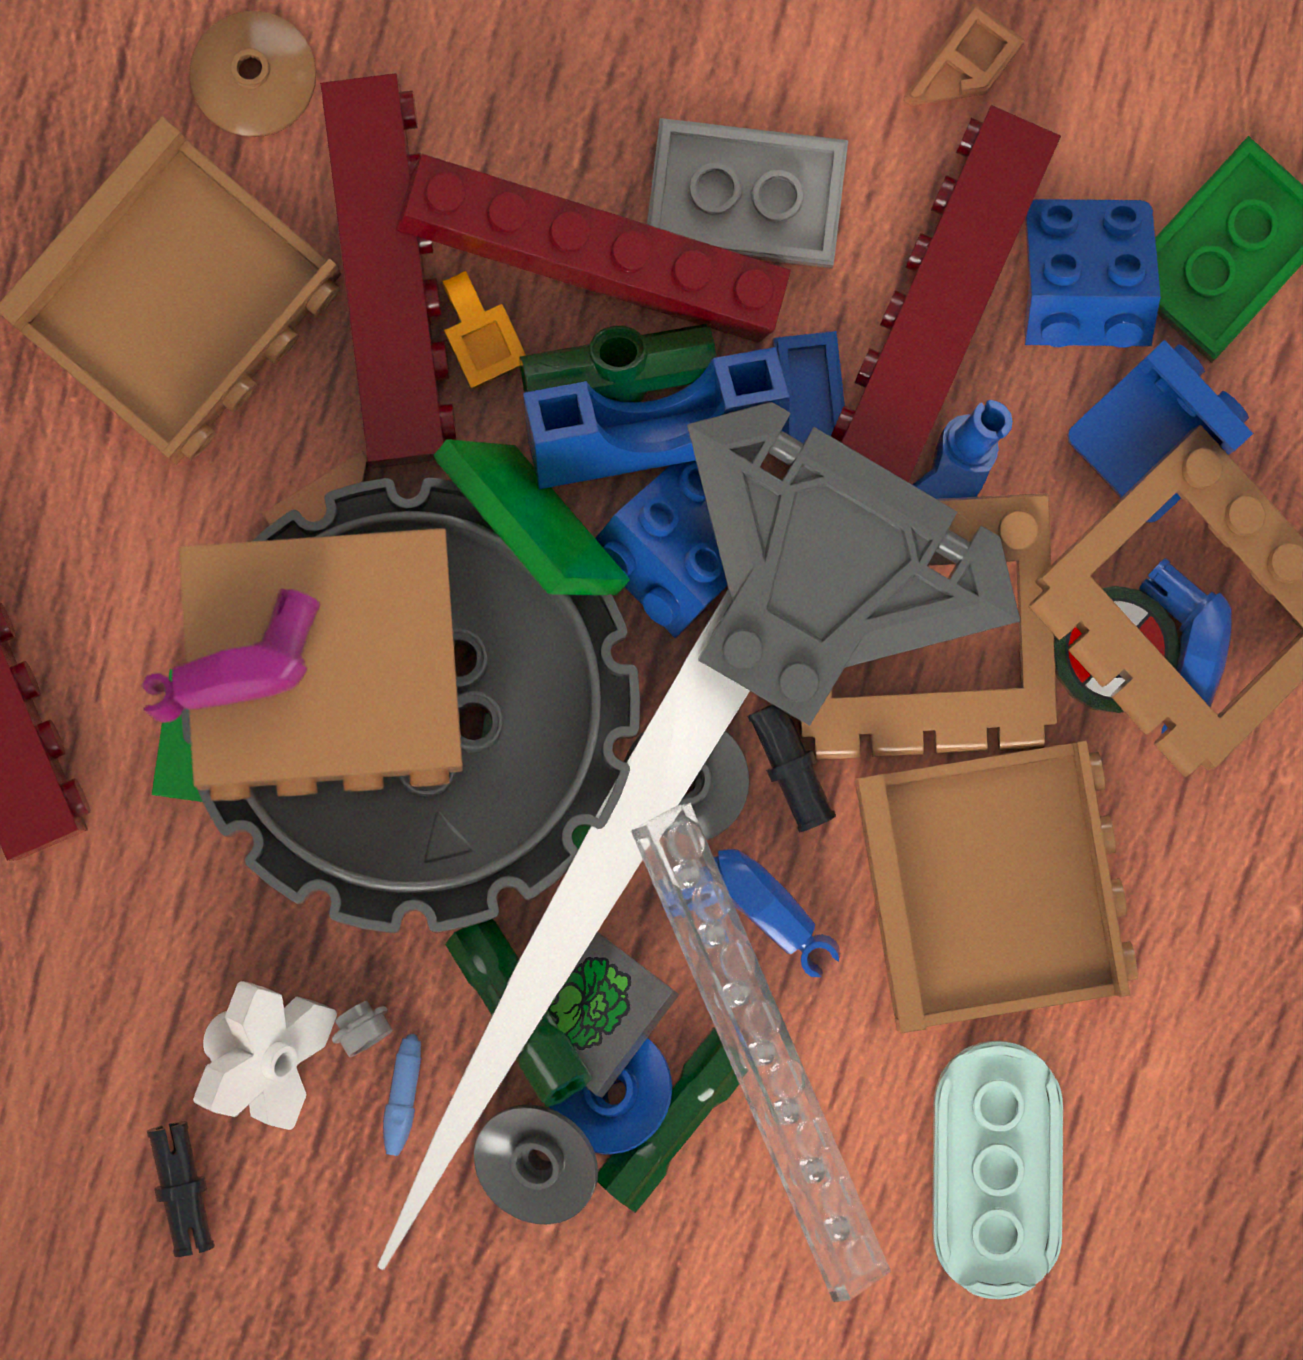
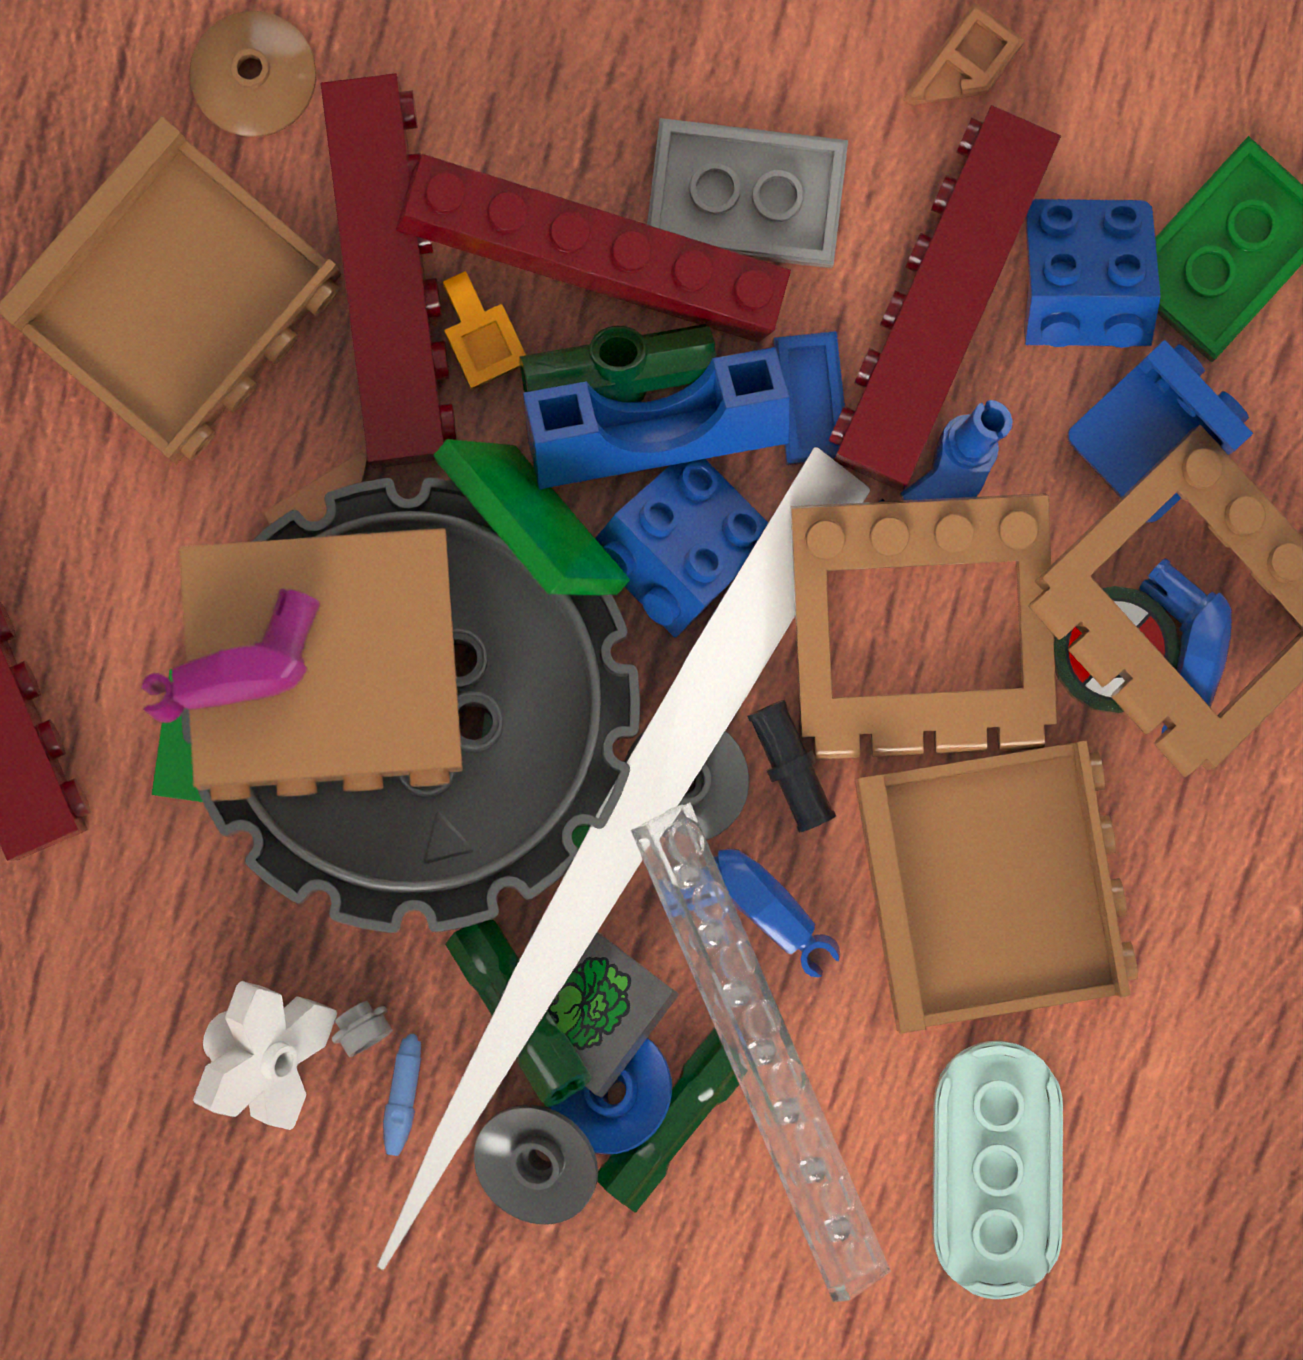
(180, 1189): black pin -> none
(831, 561): dark grey plate -> none

